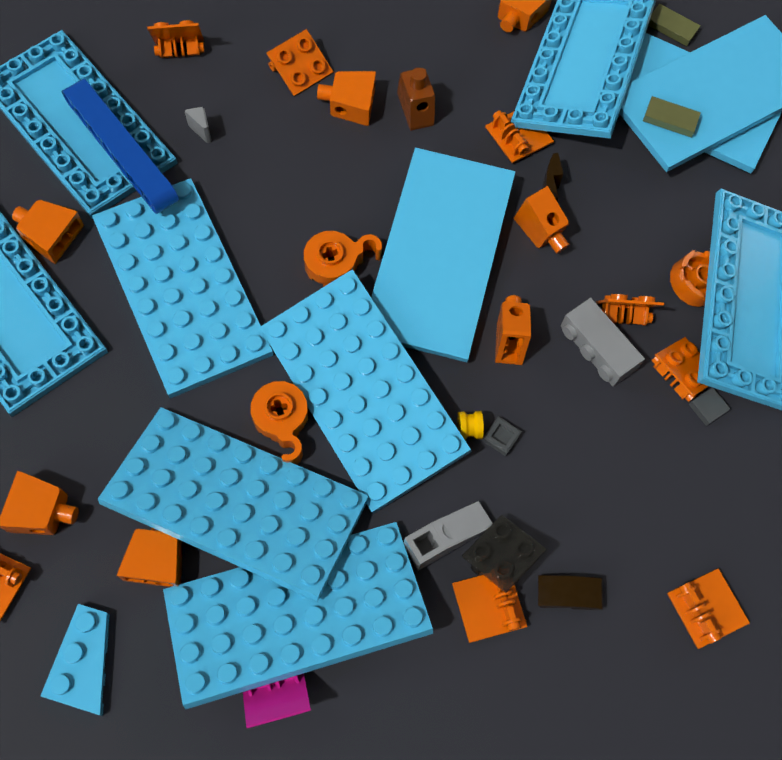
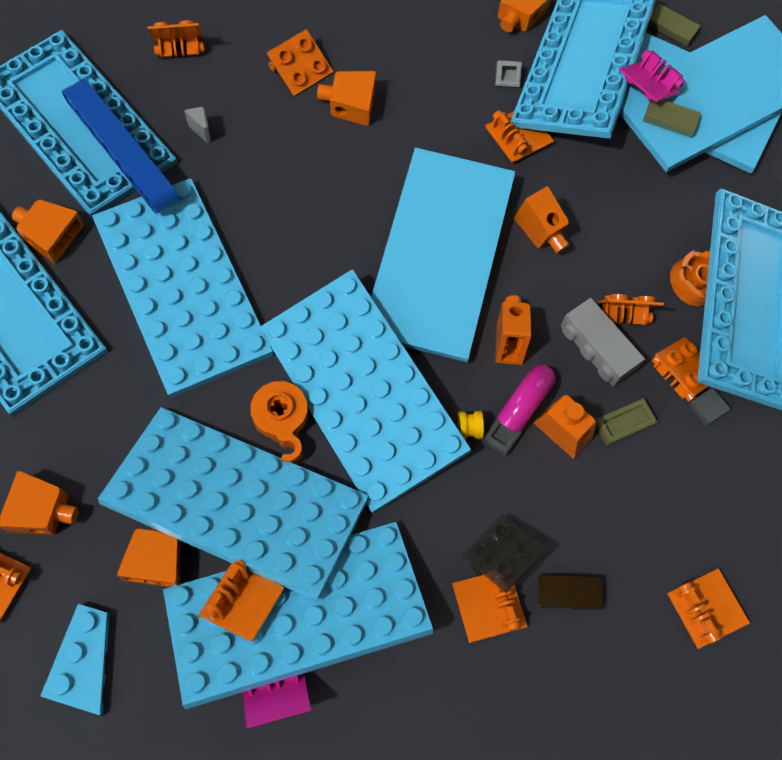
(241, 601): none -> orange hinge
(345, 252): orange piece -> none
(416, 89): dark orange torso -> none
(446, 534): light grey slope -> none
(508, 73): none -> light grey slope
(527, 397): none -> dark pink cylinder
(553, 175): dark brown slope -> none
(567, 425): none -> orange torso
(625, 422): none -> olive tile
(651, 80): none -> dark pink hinge

